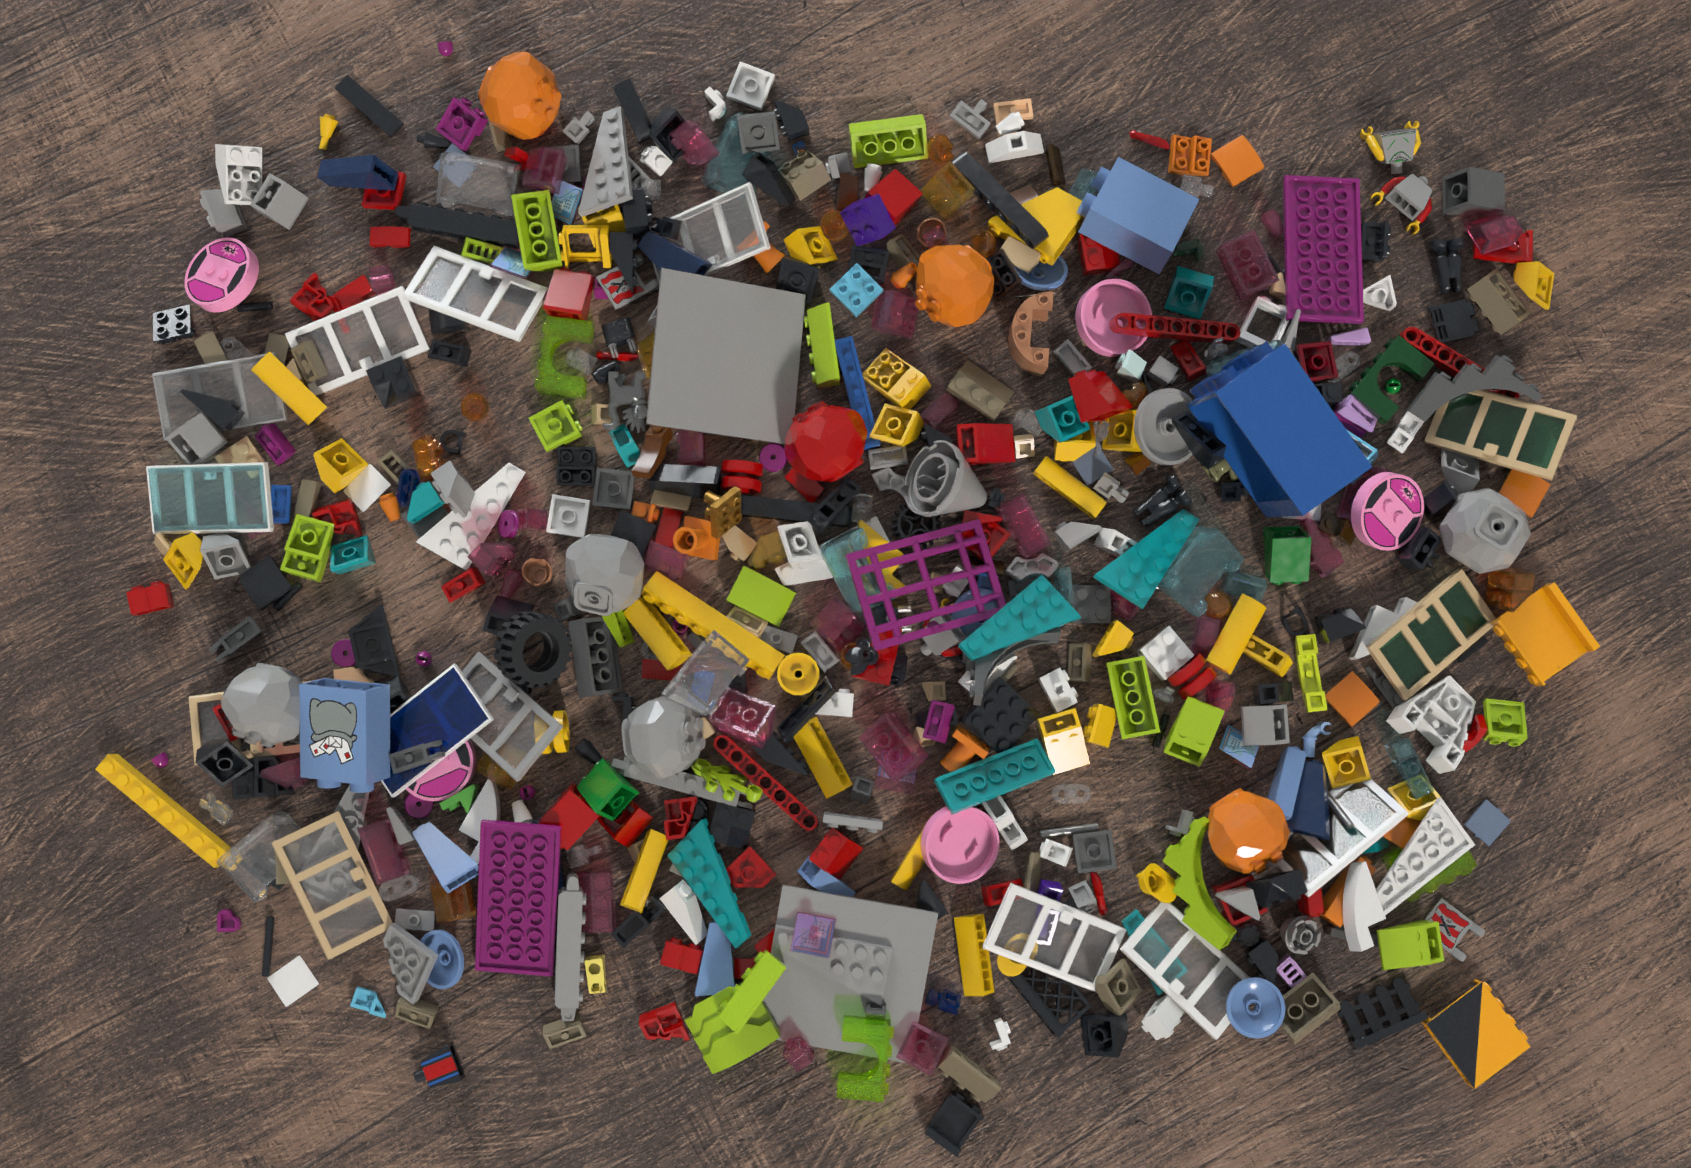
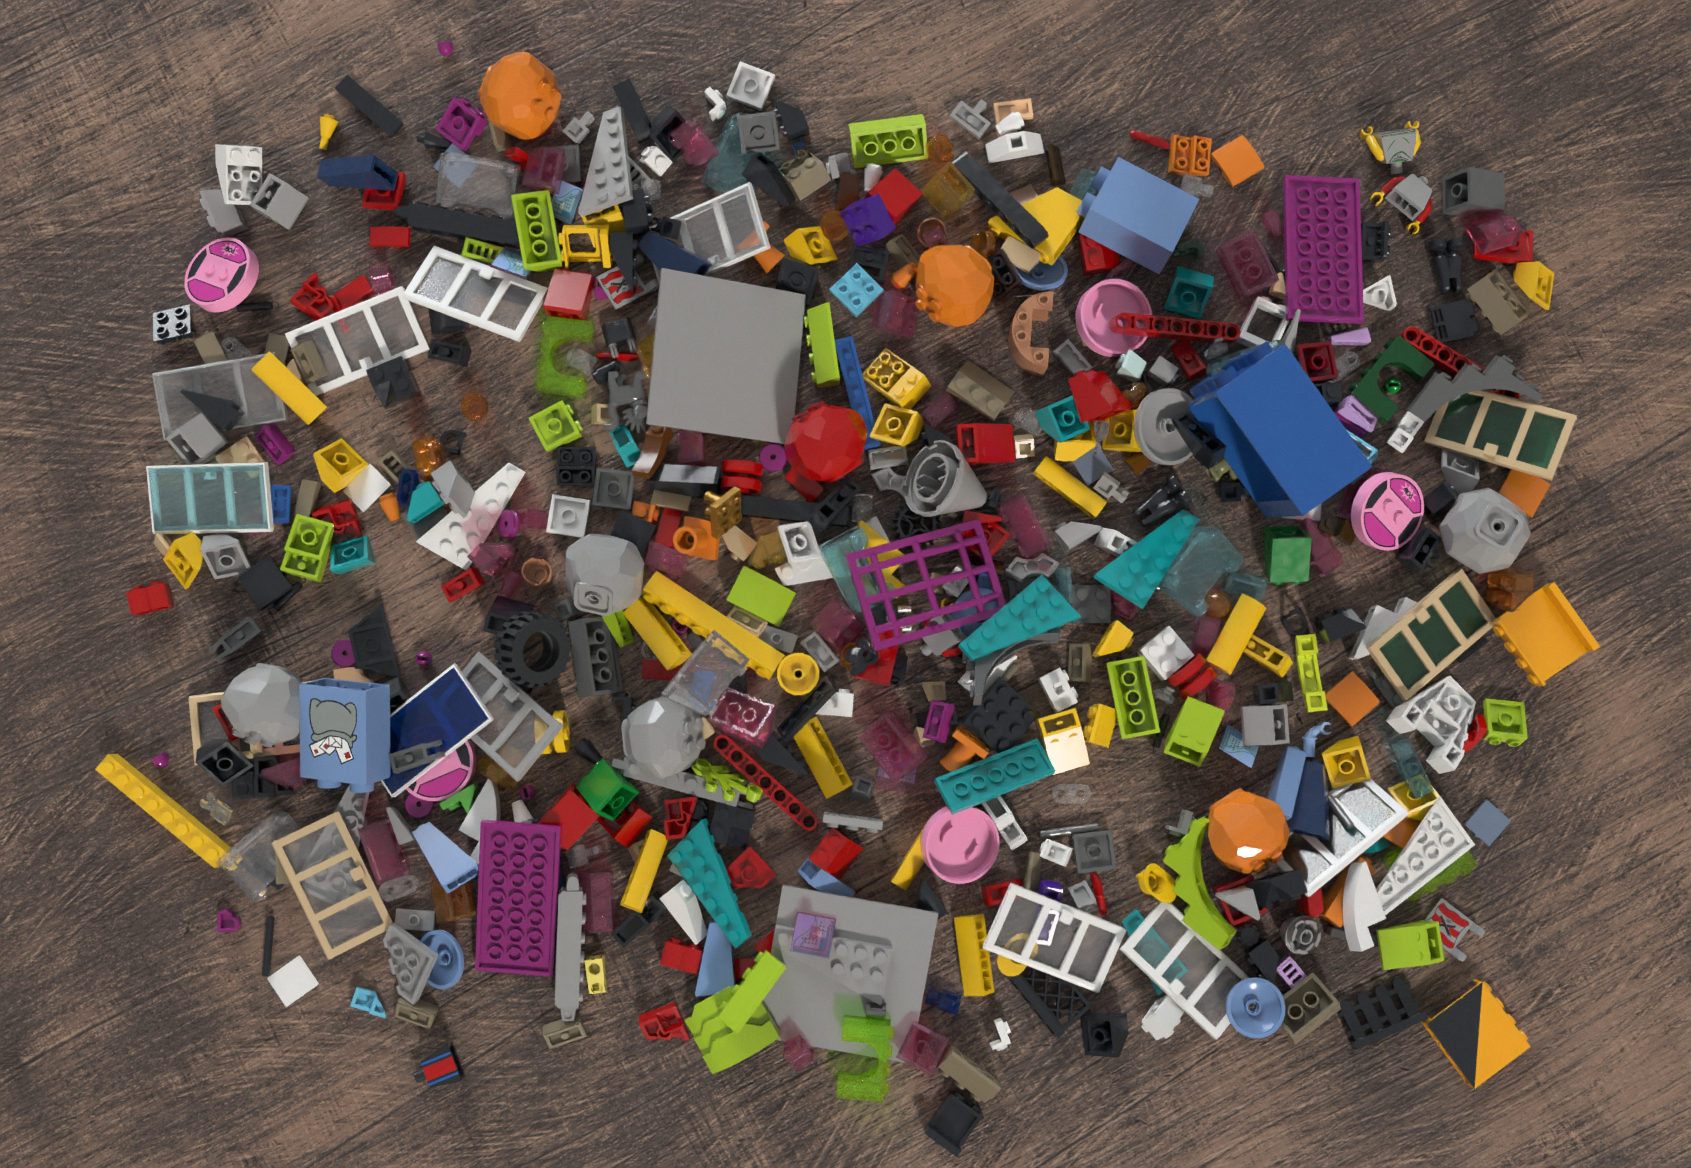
(1117, 988): dark tan slope -> none

